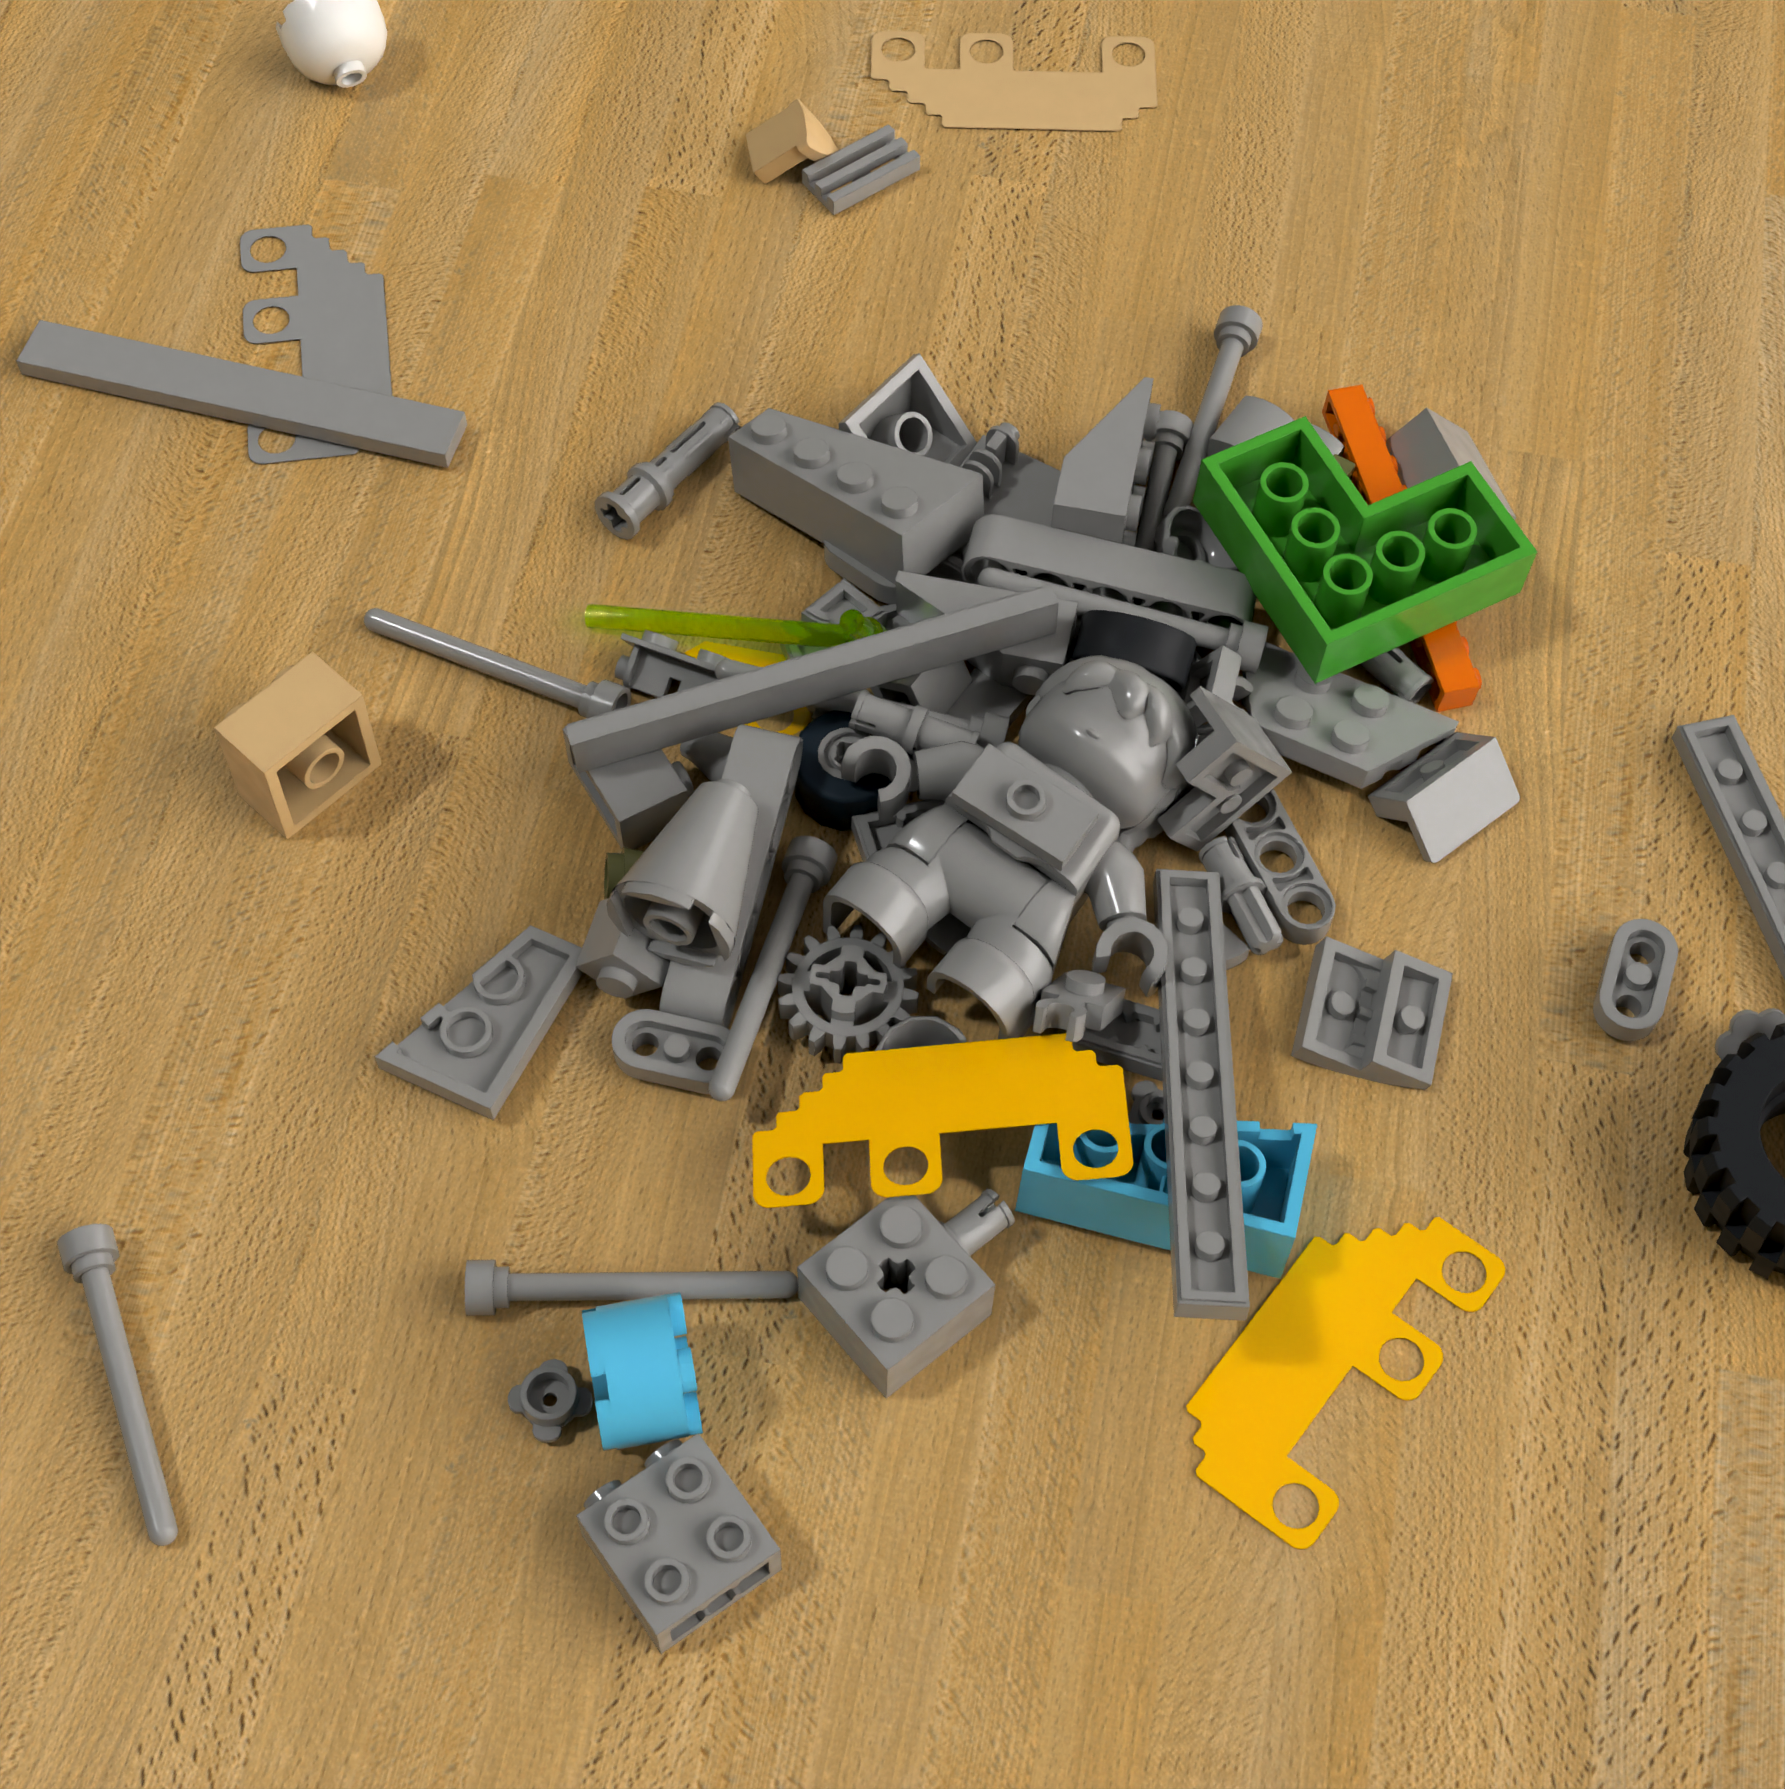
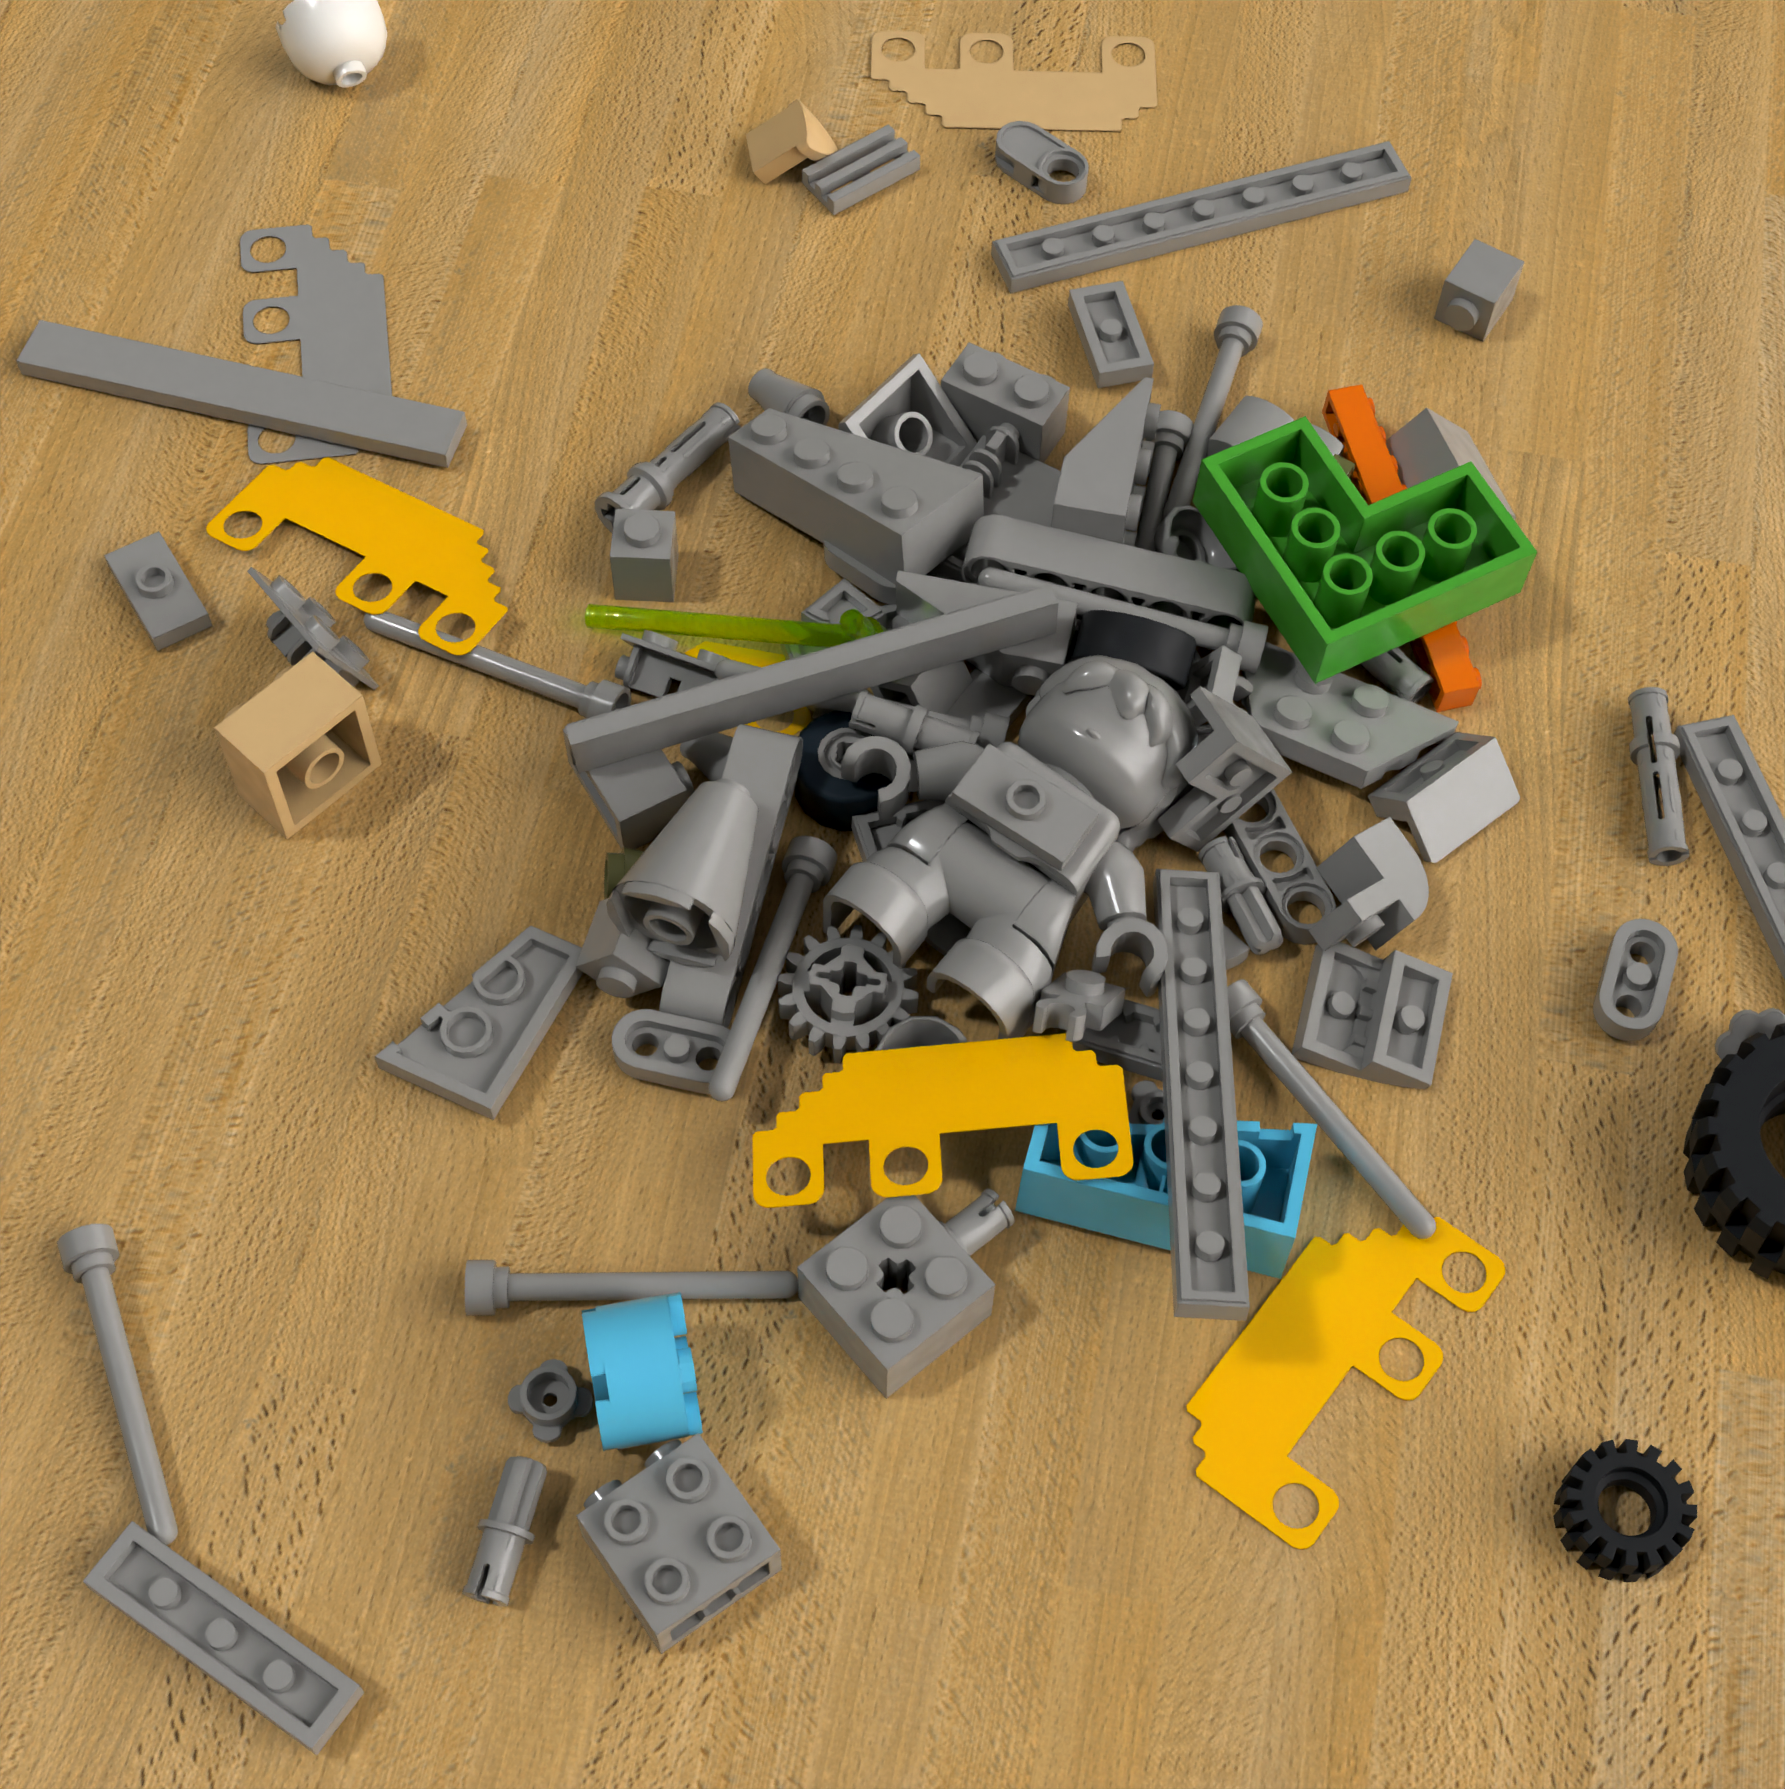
(158, 590): none -> light grey plate
(224, 1637): none -> light grey plate
(305, 627): none -> light grey hinge
(389, 528): none -> yellow piece
(506, 1531): none -> light grey axle
(644, 555): none -> light grey brick
(788, 396): none -> light grey cone
(995, 390): none -> light grey brick
(1032, 154): none -> light grey piece
(1110, 334): none -> light grey plate
(1199, 216): none -> light grey tile
(1247, 1022): none -> light grey piece
(1378, 888): none -> light grey brick
(1478, 290): none -> light grey brick
(1649, 717): none -> light grey pin
(1654, 1483): none -> black tyre

